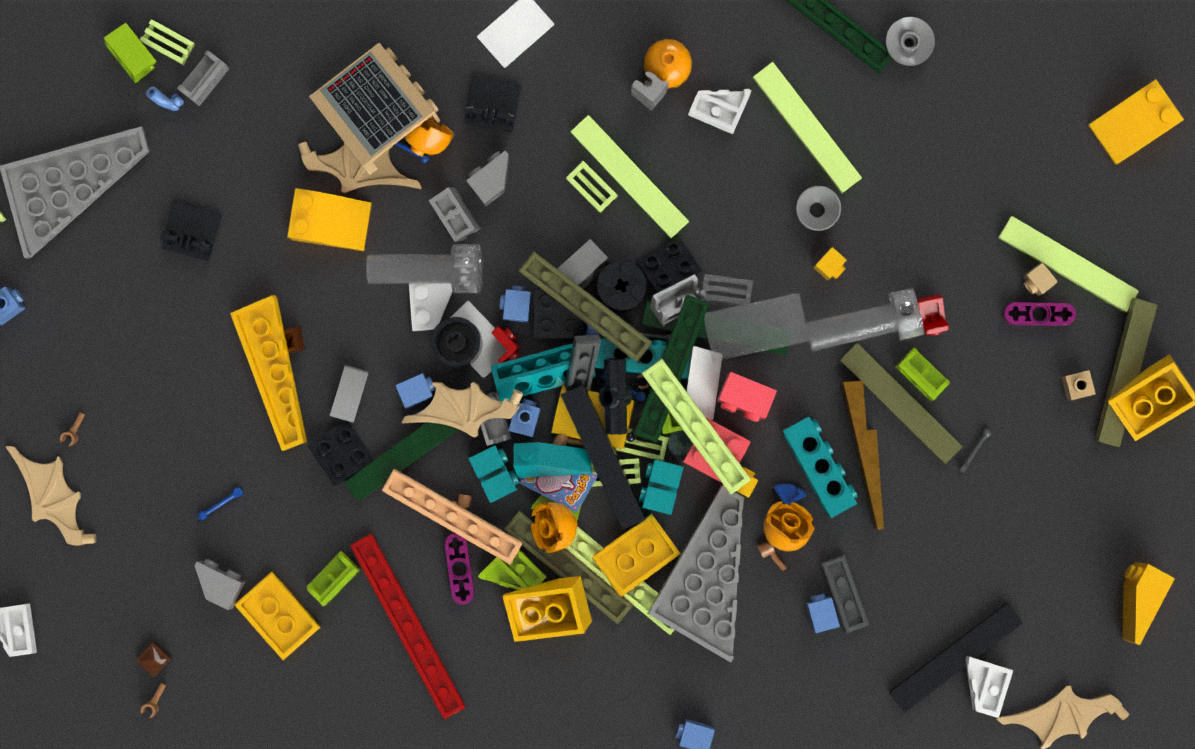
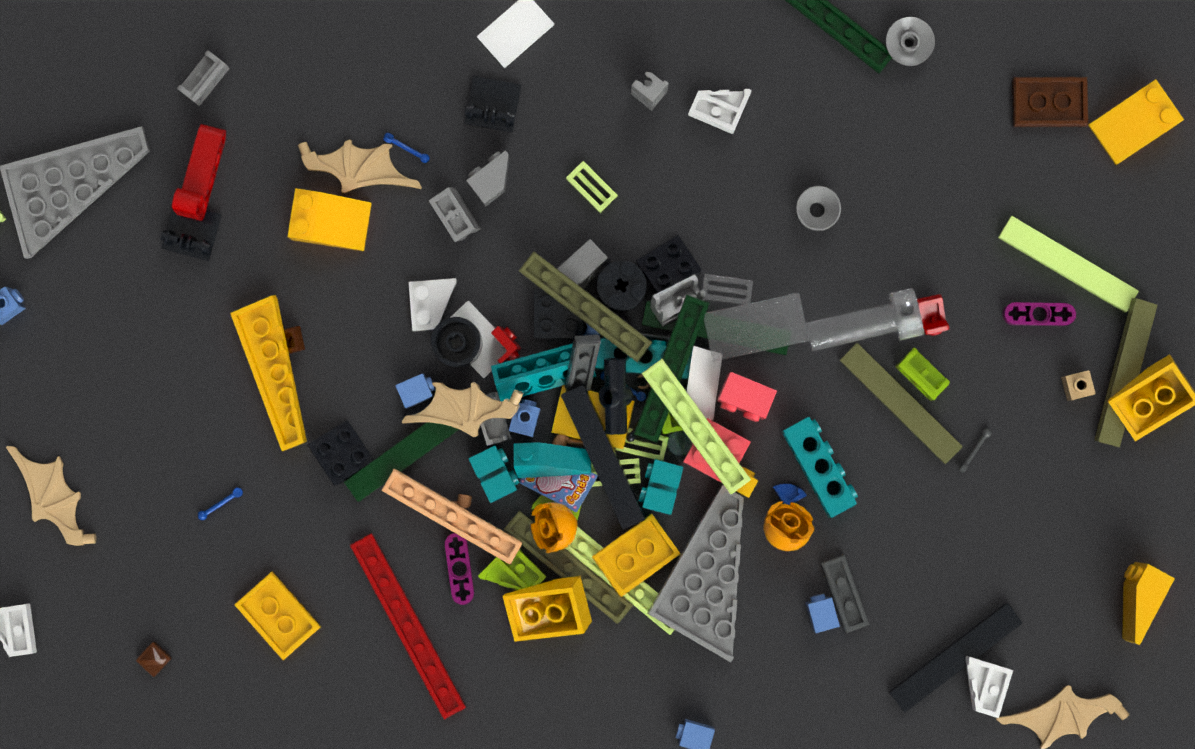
(73, 430): medium nougat hand -> none
(130, 52): lime hinge -> none
(150, 32): yellowish green tile -> none
(153, 703): medium nougat hand -> none
(163, 101): medium blue arm -> none
(201, 173): none -> red beam
(219, 586): light grey slope -> none
(332, 578): lime hinge -> none
(349, 393): light grey slope -> none
(373, 104): panel -> none
(429, 138): light orange cylinder -> none
(460, 268): clear piece -> none
(516, 304): medium blue brick -> none
(629, 177): yellowish green tile -> none
(669, 62): light orange cylinder -> none
(767, 549): medium nougat hand -> none
(807, 127): yellowish green tile -> none
(831, 264): yellow plate -> none
(866, 448): pearl gold slope -> none
(1039, 280): tan plate -> none
(1050, 101): none -> reddish brown tile

